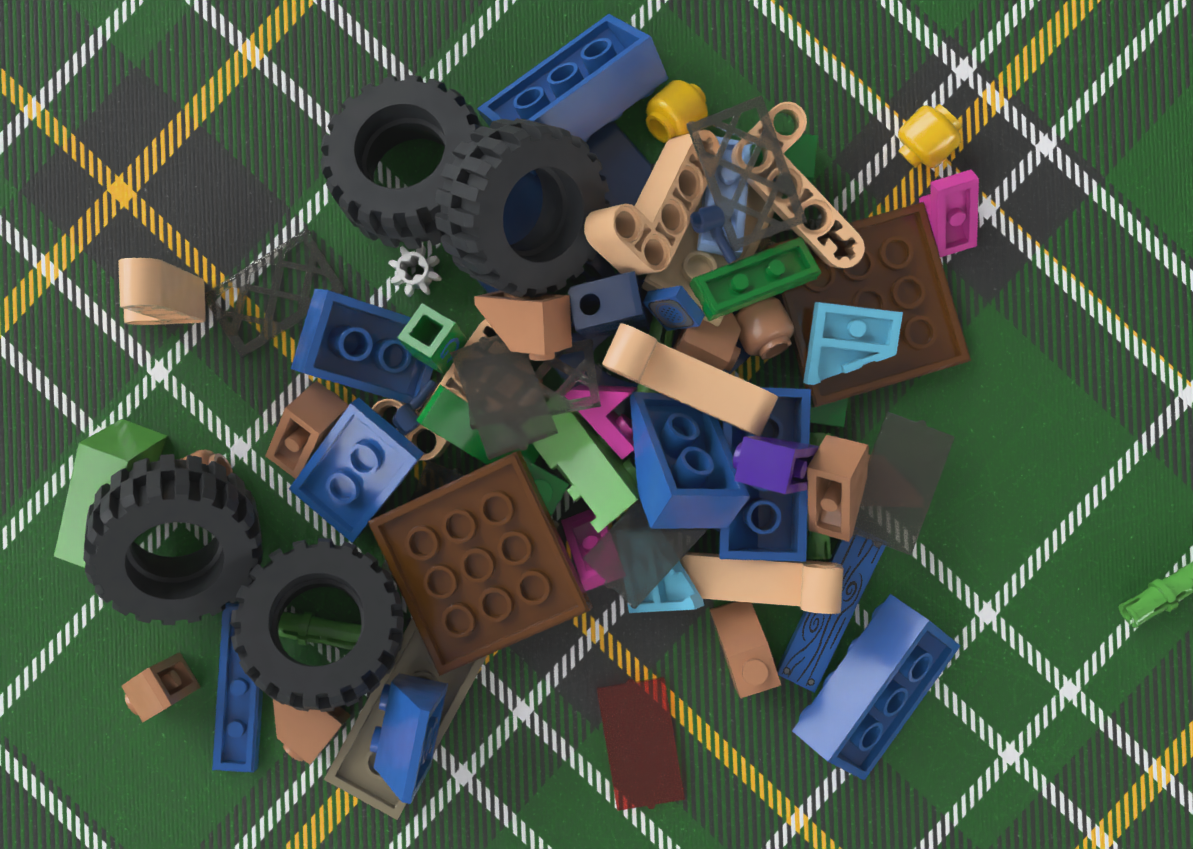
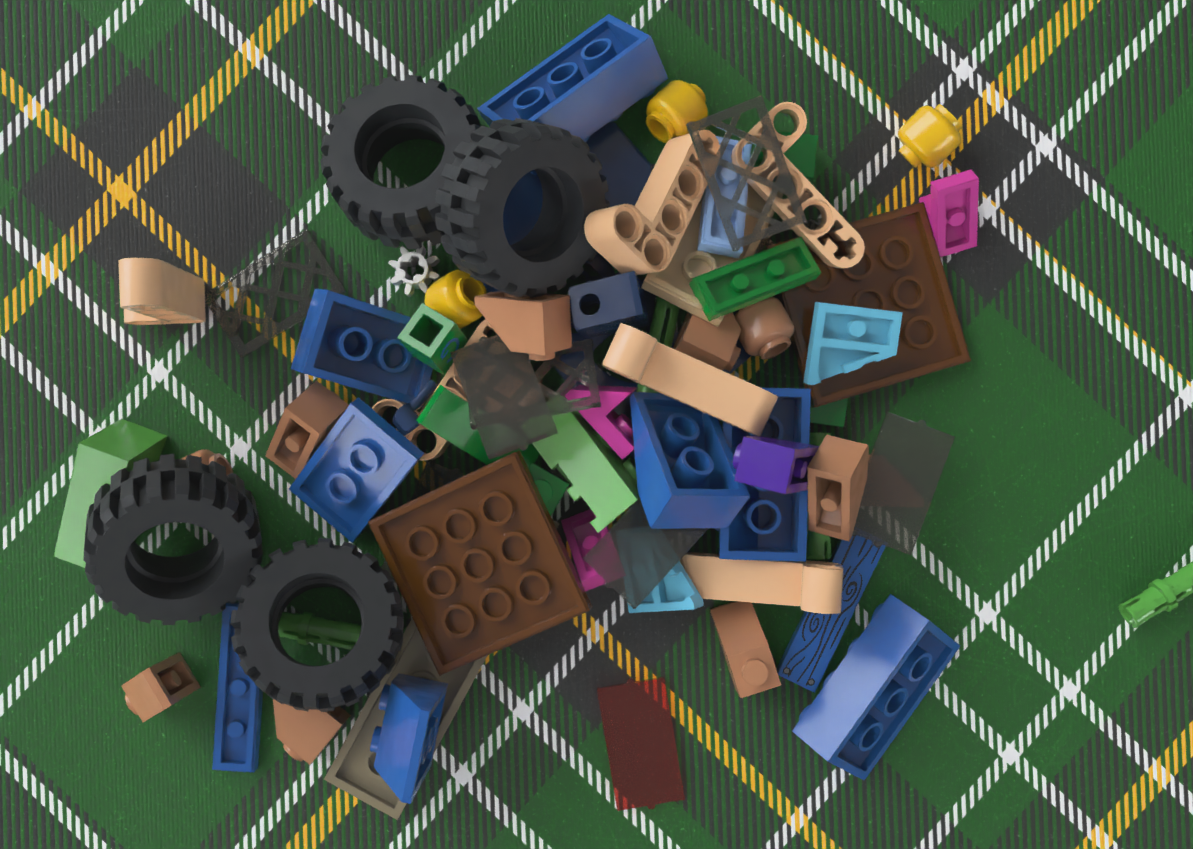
(454, 297): none -> yellow head
(674, 308): blue tile -> none
(712, 219): dark blue hand -> none

